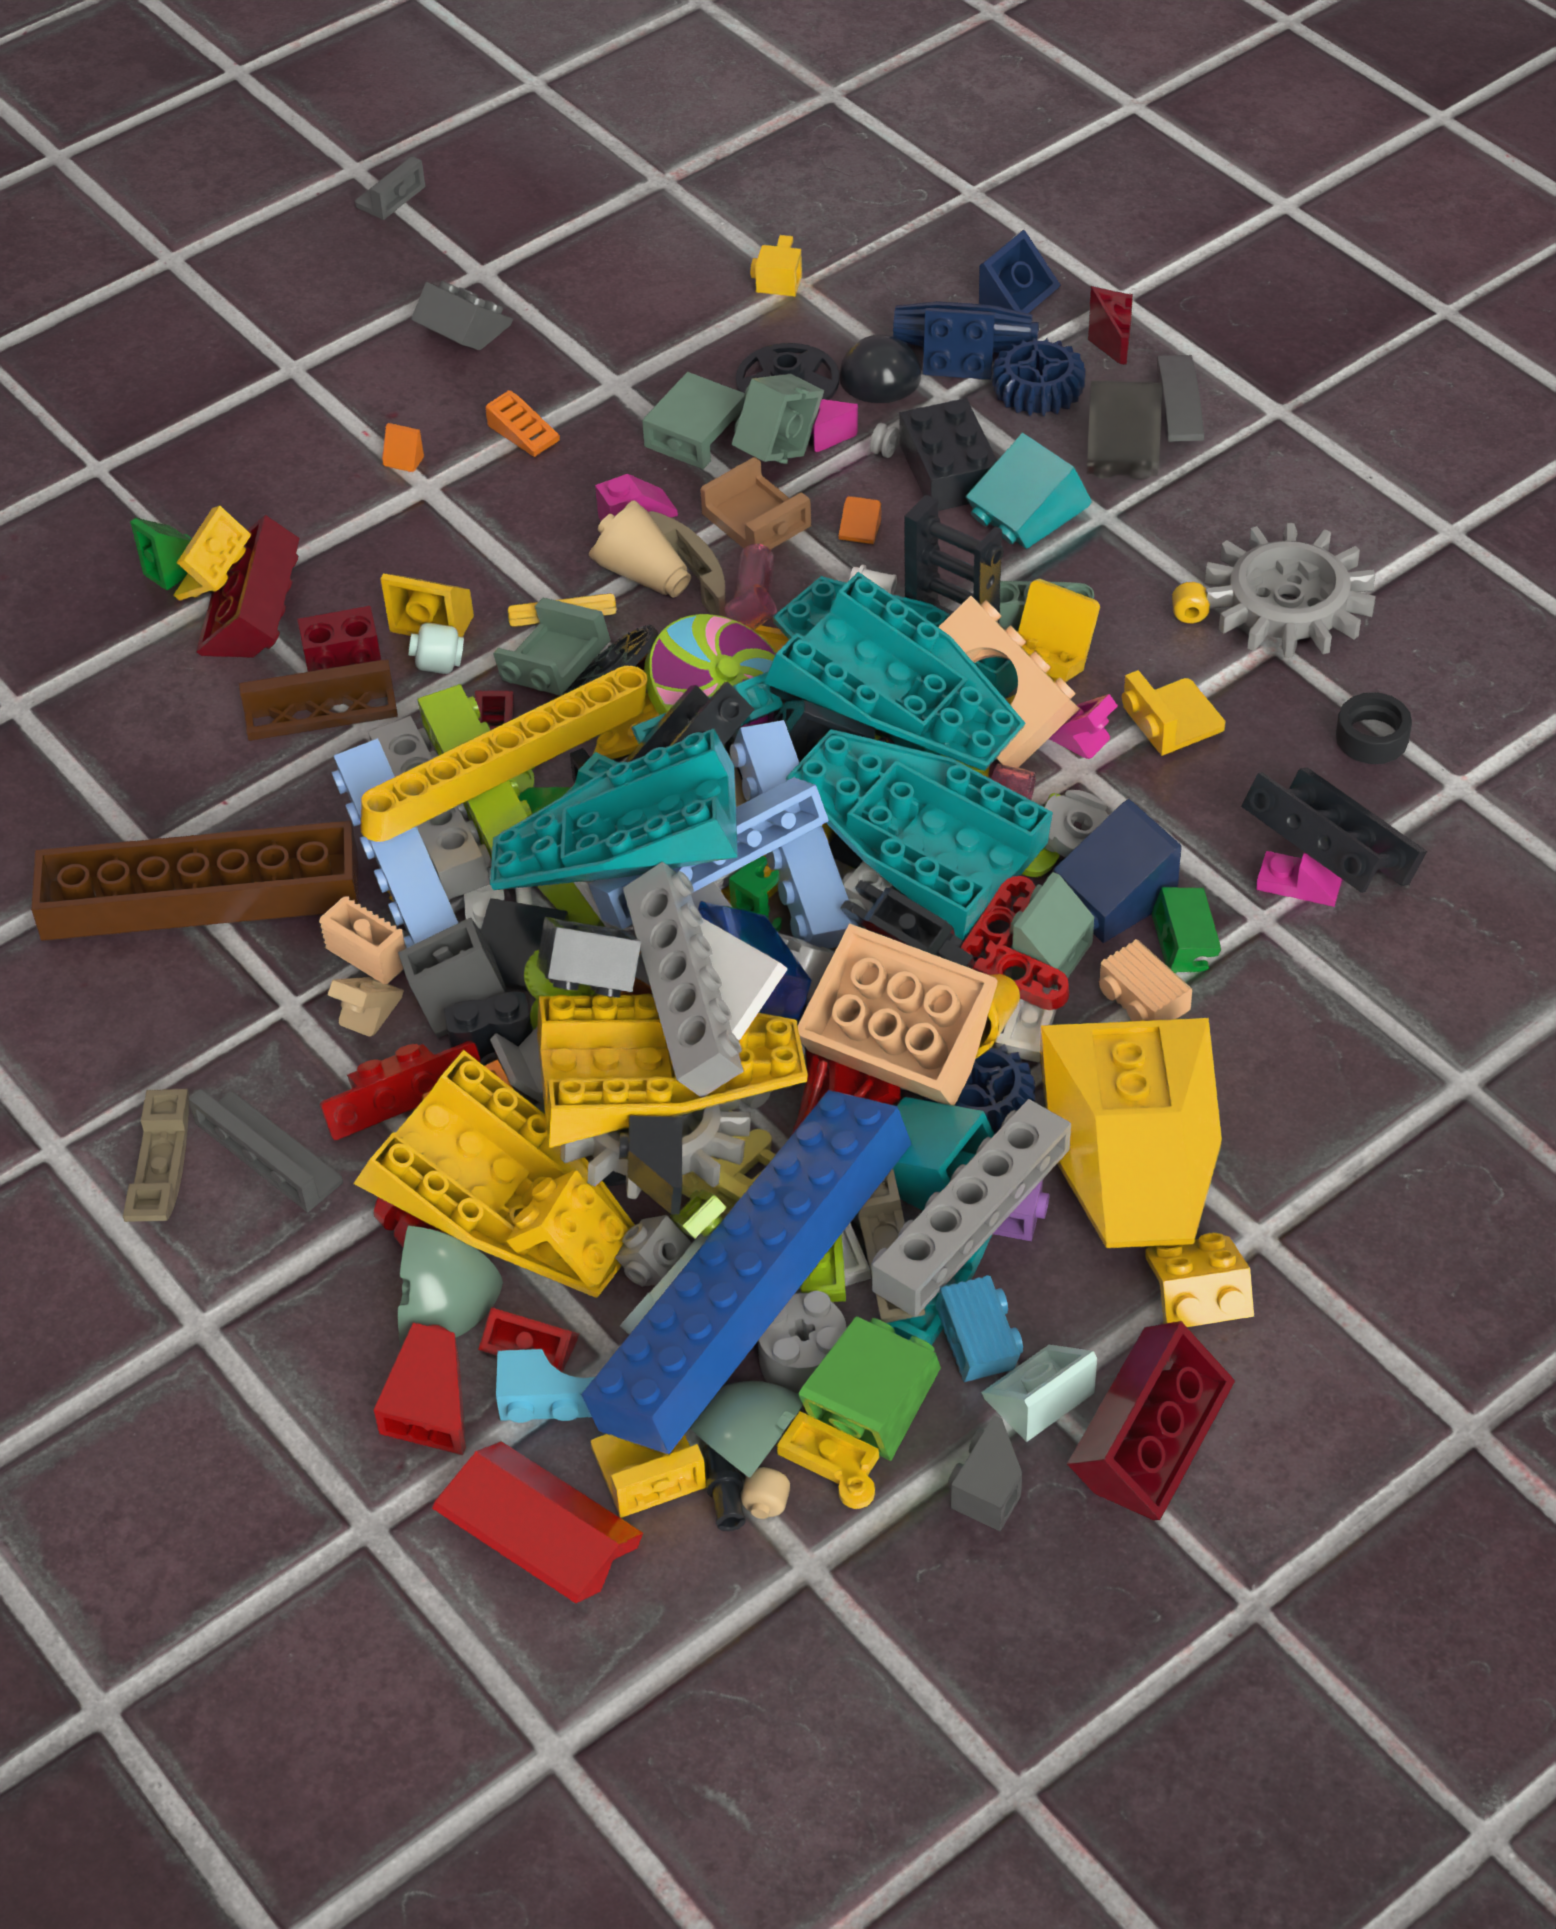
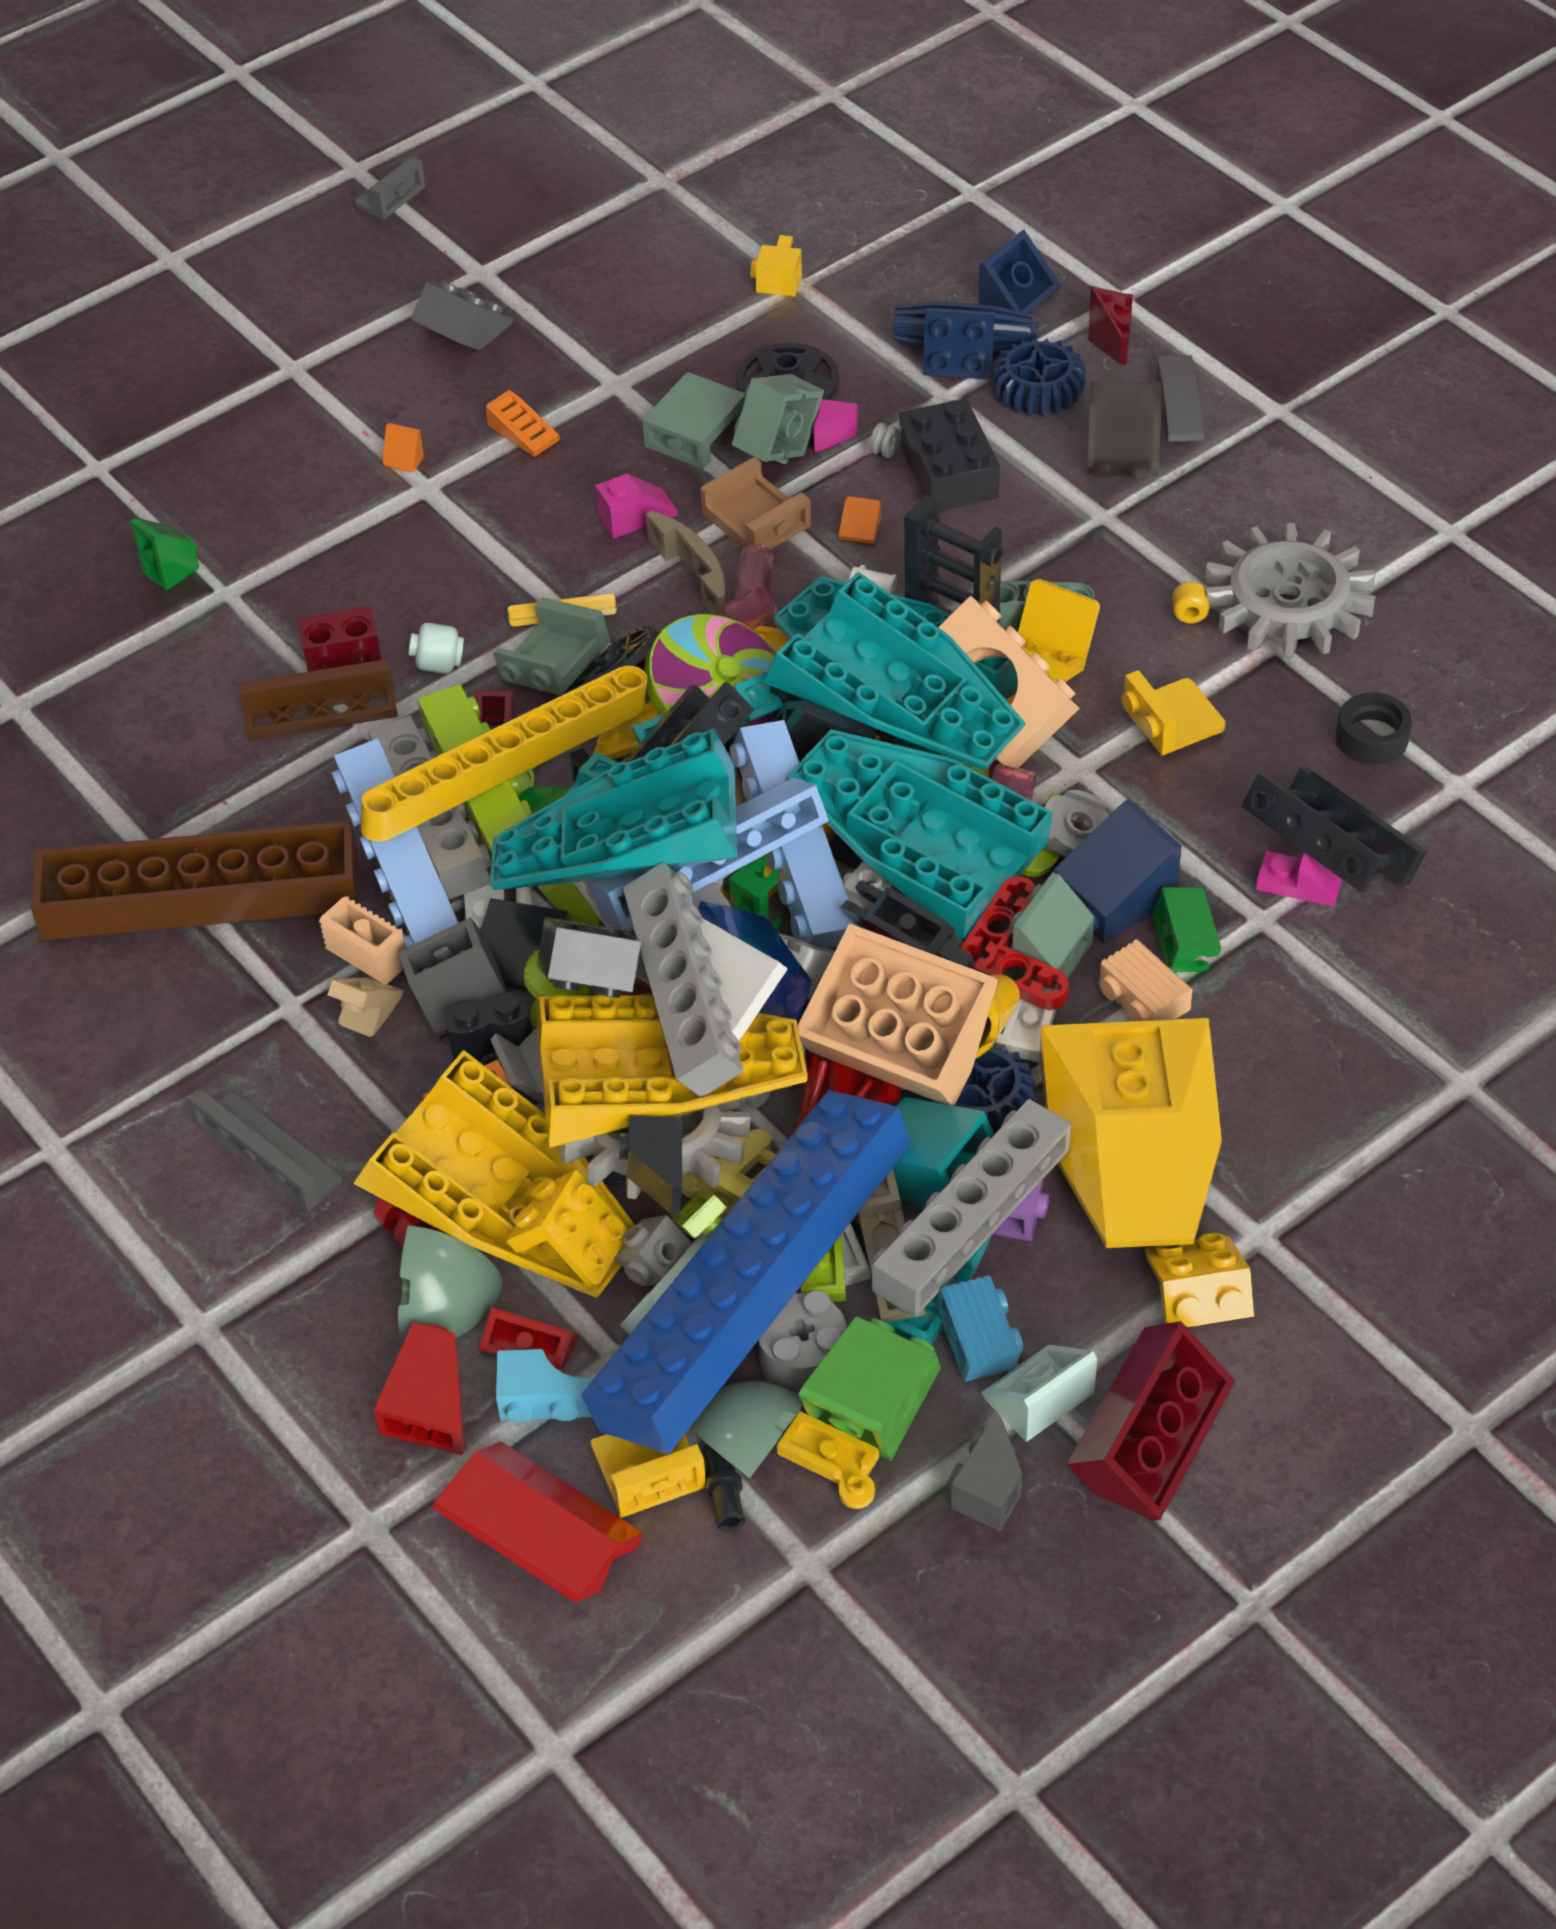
(160, 1156): dark tan slope -> none
(211, 554): yellow bracket -> none
(248, 607): dark red slope -> none
(388, 1087): red bracket -> none
(418, 601): yellow slope -> none
(639, 551): tan cone -> none
(765, 1493): tan piece -> none
(880, 370): black piece -> none
(1028, 493): teal slope -> none
(1085, 730): dark pink slope -> none

